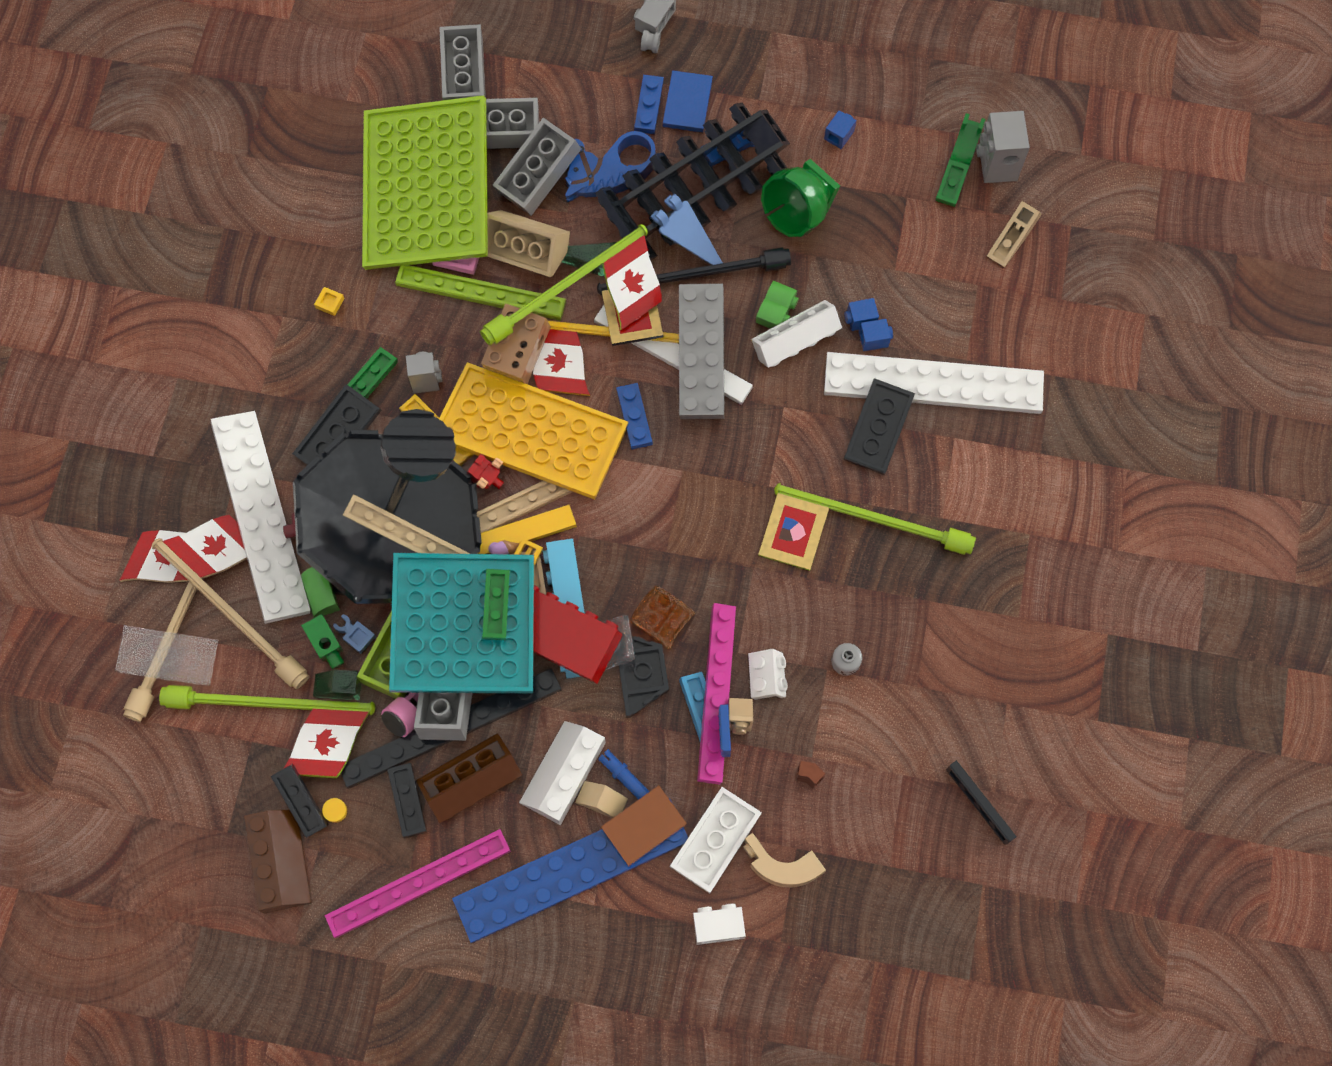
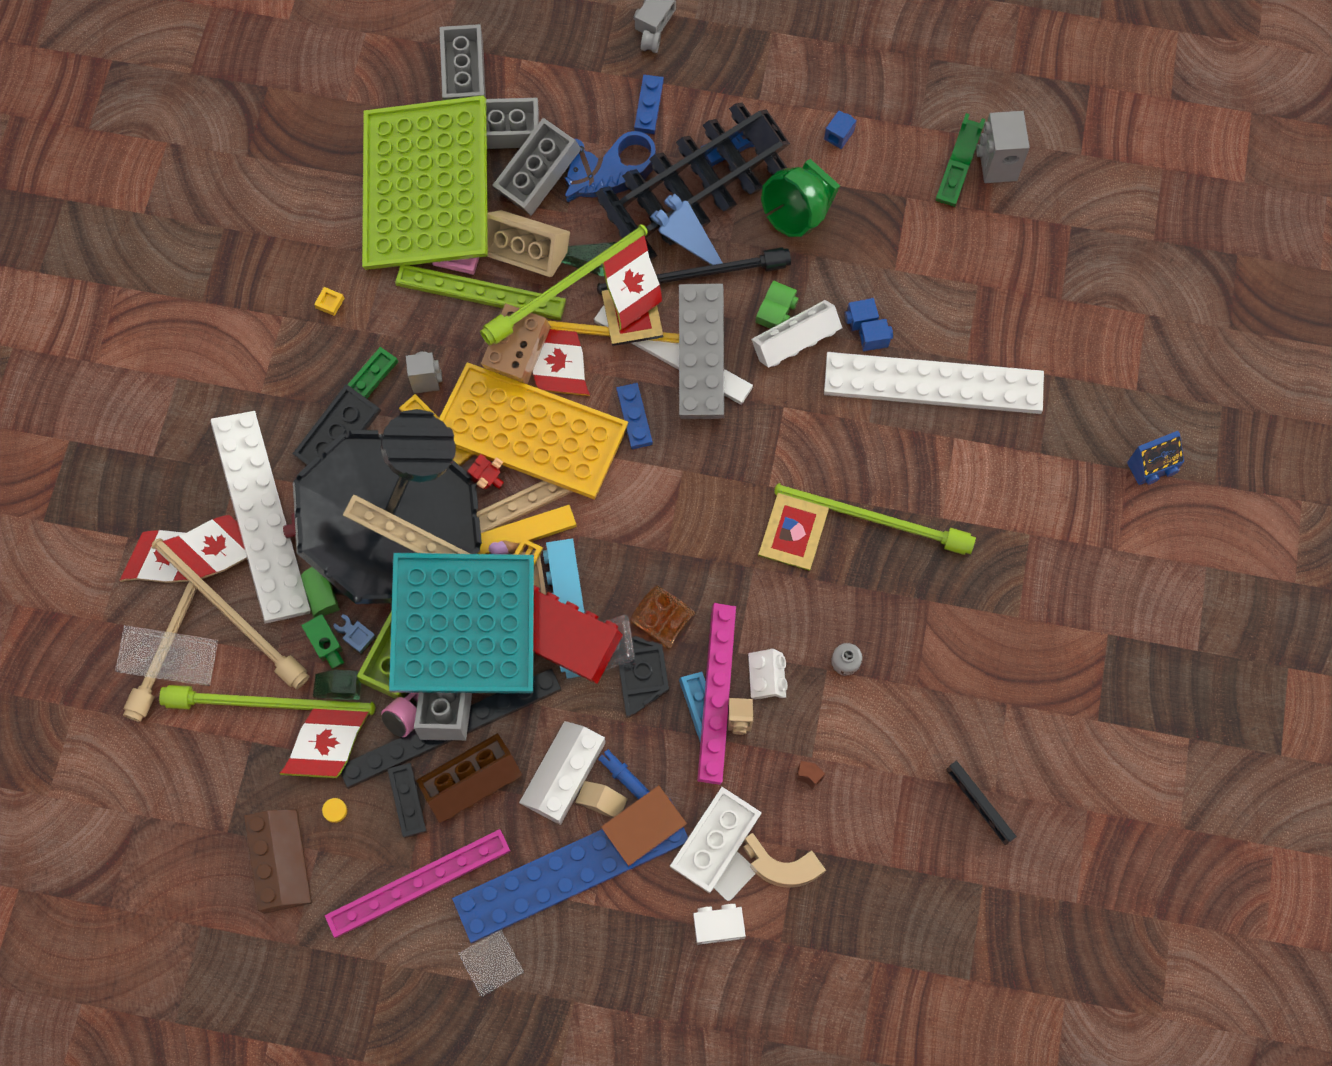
(299, 800): black tile -> none
(491, 963): none -> clear tile
(496, 604): green plate -> none
(687, 101): blue tile -> none
(724, 731): blue tile -> none
(734, 877): none -> white sticker
(879, 426): black tile -> none
(1014, 233): tan slope -> none
(1157, 459): none -> slope

